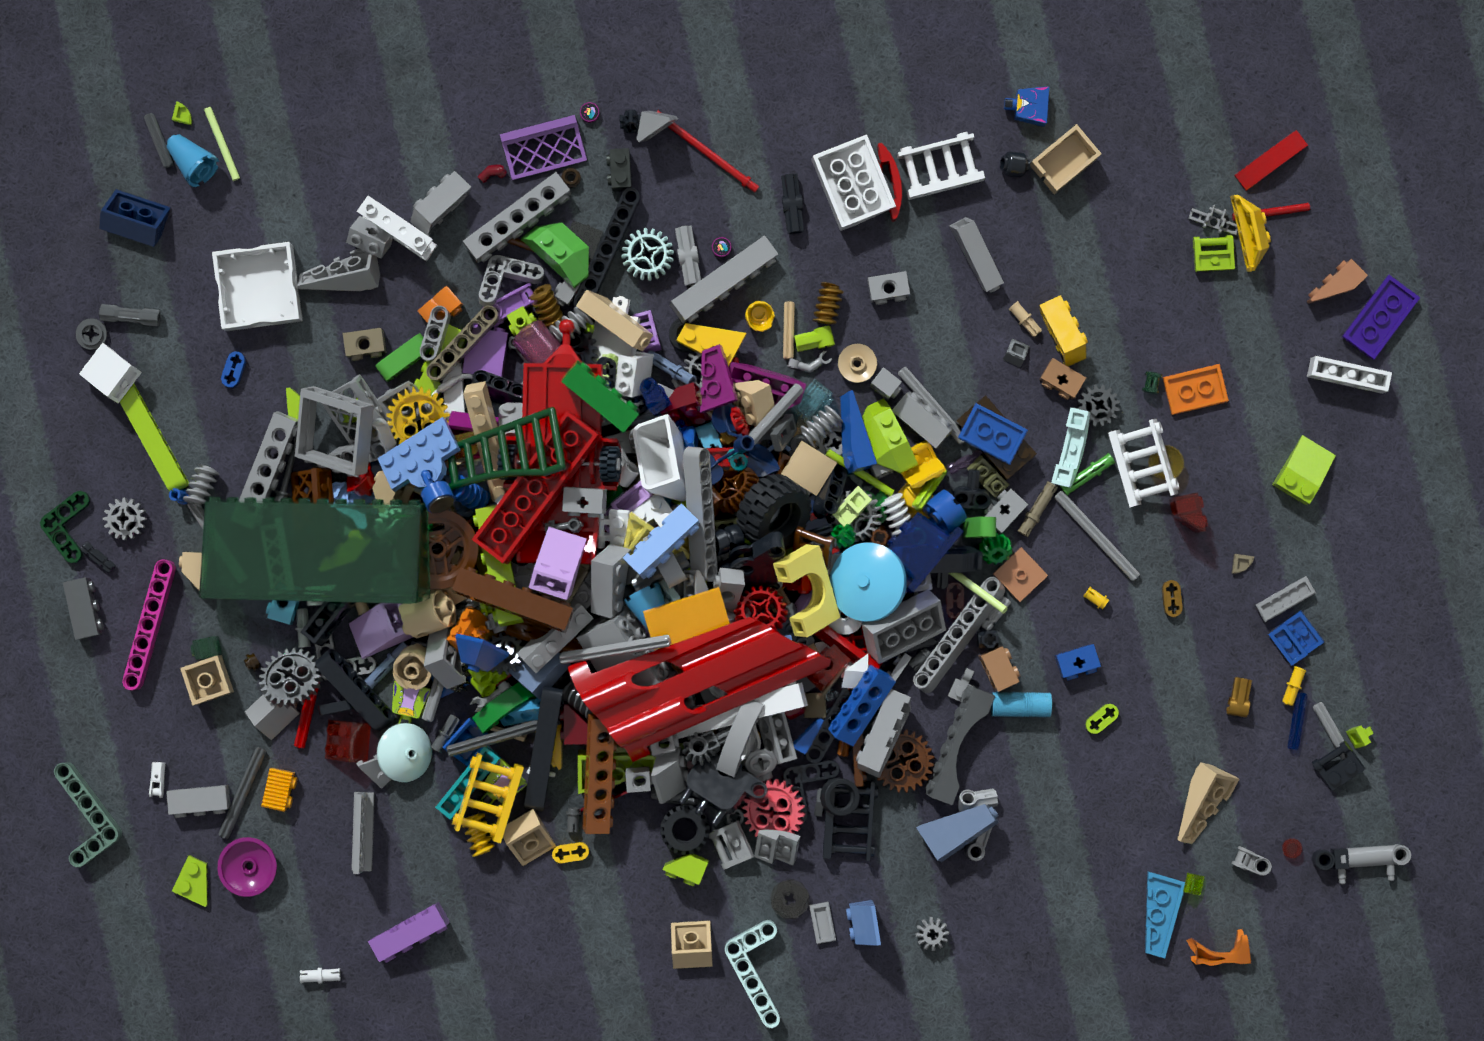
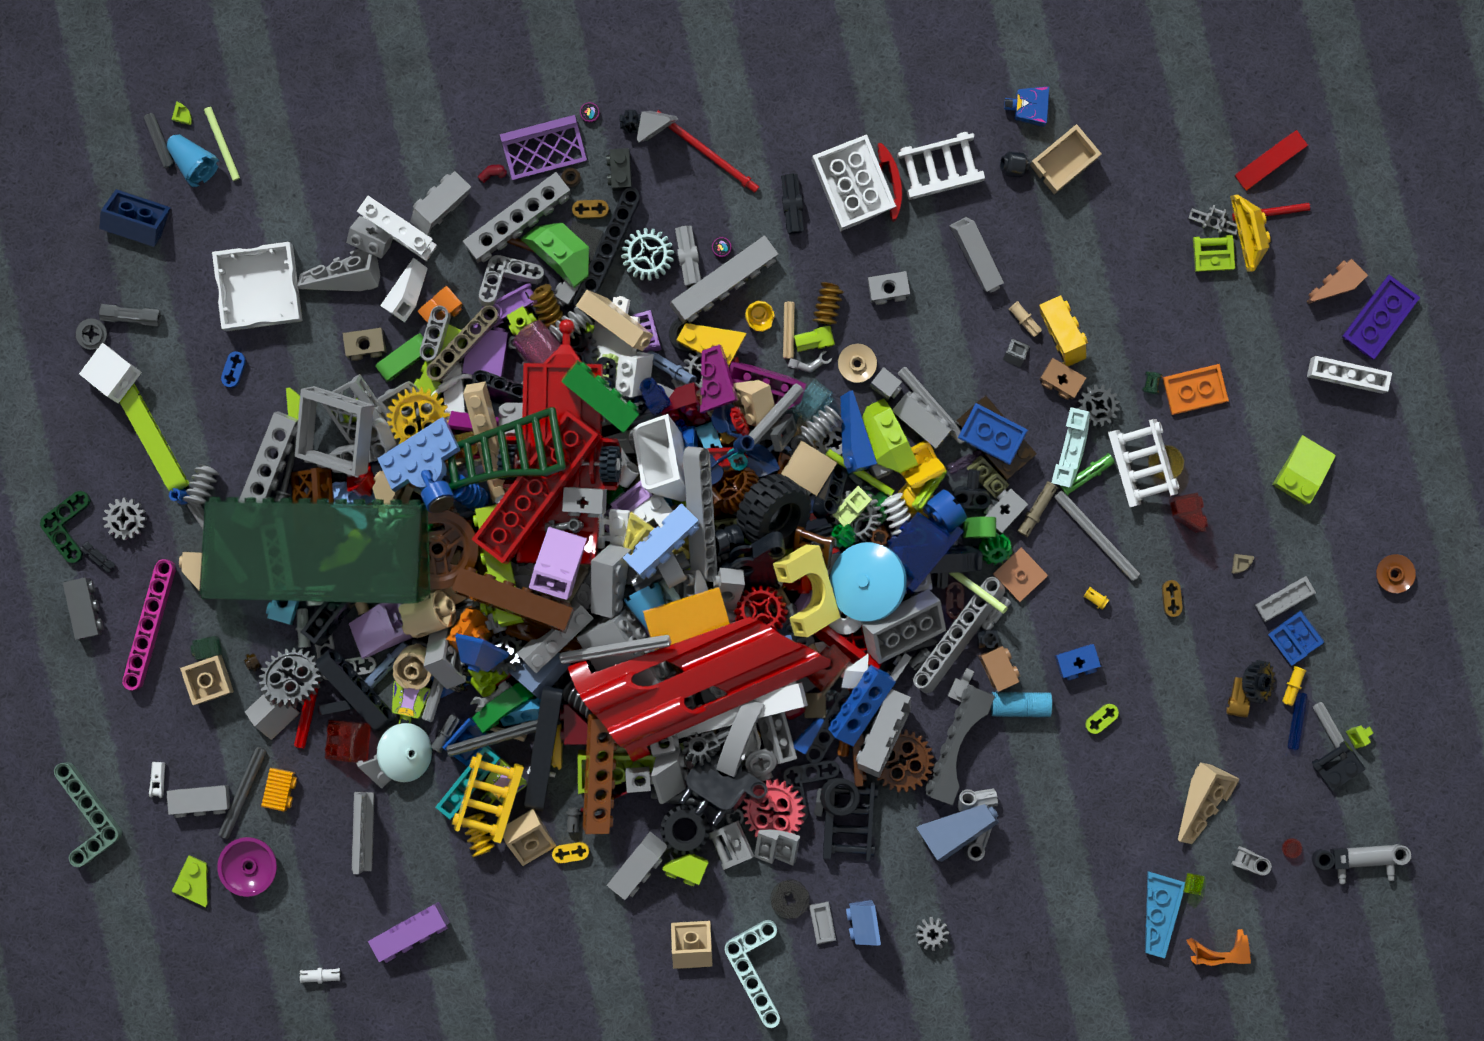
(406, 291): none -> white slope
(590, 204): none -> pearl gold beam
(638, 866): none -> light grey wedge
(1258, 681): none -> black gear
(1405, 571): none -> dark orange dish

